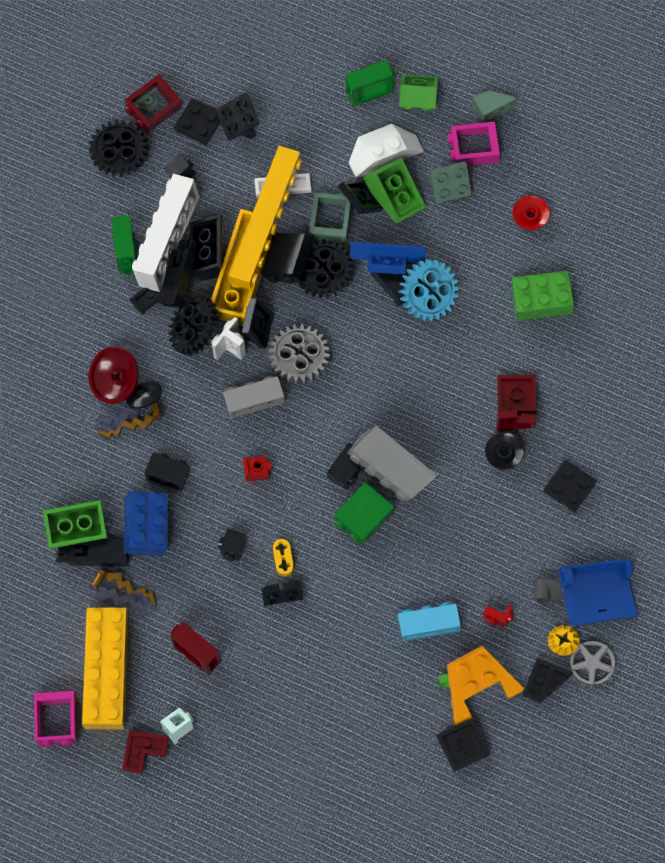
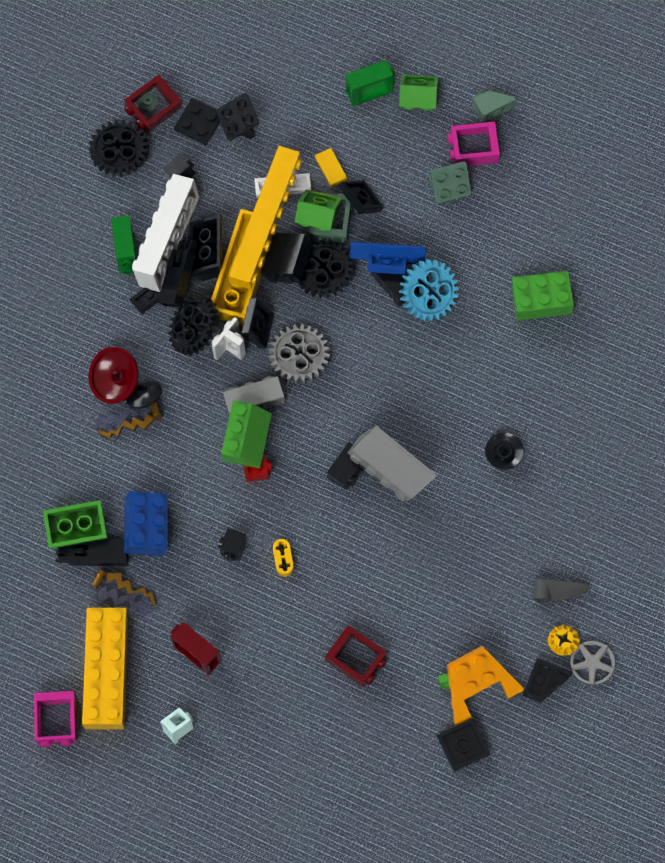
(140, 745): dark red plate -> none
(167, 471): black brick -> none
(246, 434): none -> bright green slope
(290, 593): black hinge -> none
(317, 210): none -> bright green slope
(330, 167): none -> yellow tile
(341, 643): none -> dark red window
(363, 514): green brick -> none
(382, 147): white wedge -> none
(395, 190): bright green slope -> none
(428, 621): medium azure brick -> none
(495, 617): red bracket -> none
(509, 420): dark red plate -> none
(517, 393): dark red plate -> none
(534, 206): red dish -> none
(570, 486): black plate -> none
(598, 588): blue door -> none

